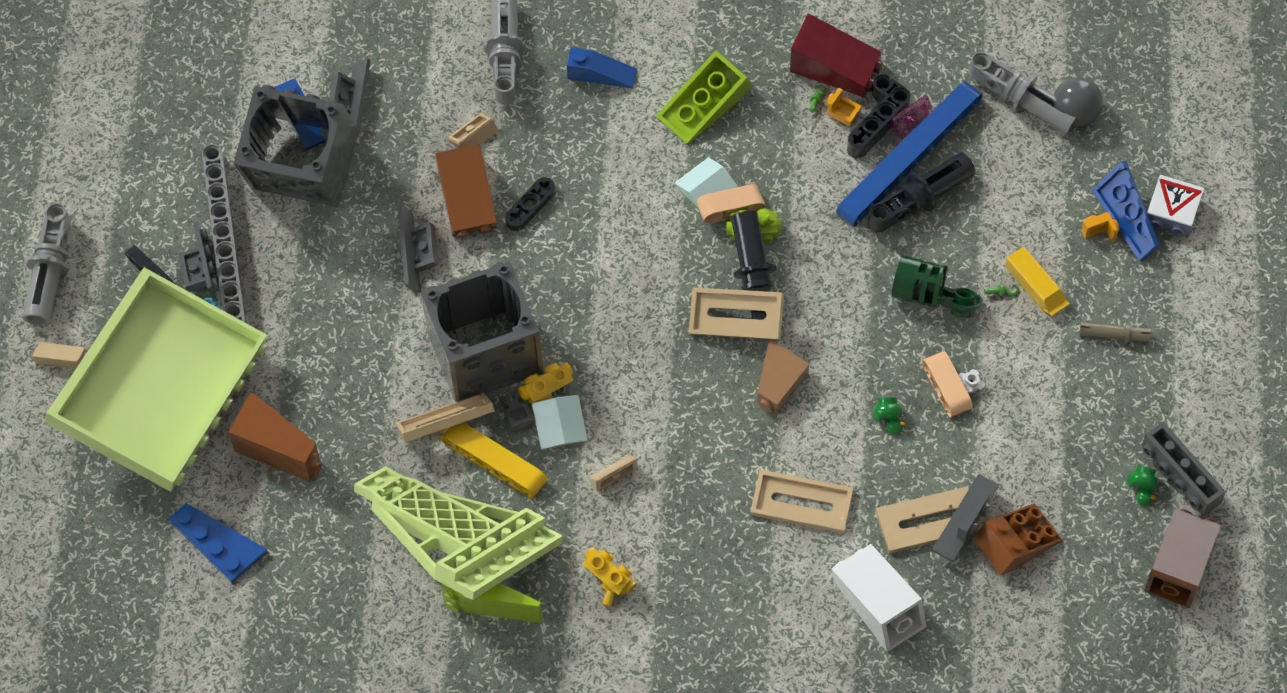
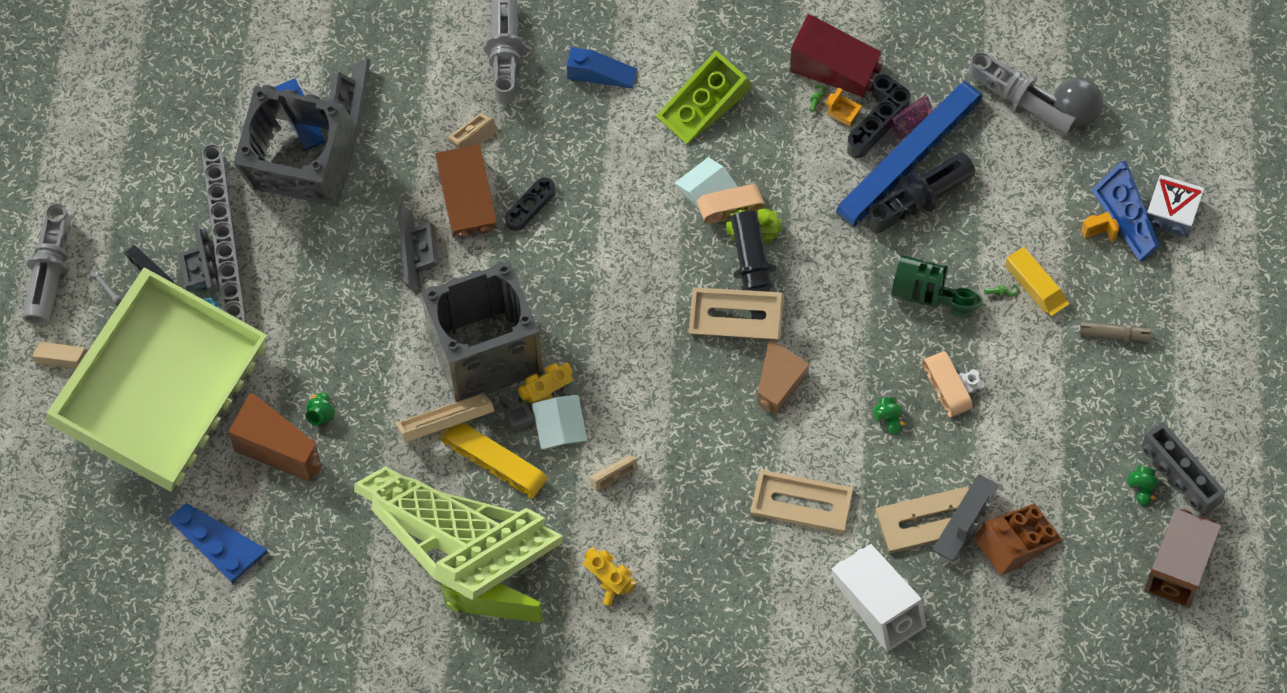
(95, 275): none -> light grey hinge
(319, 409): none -> green animal

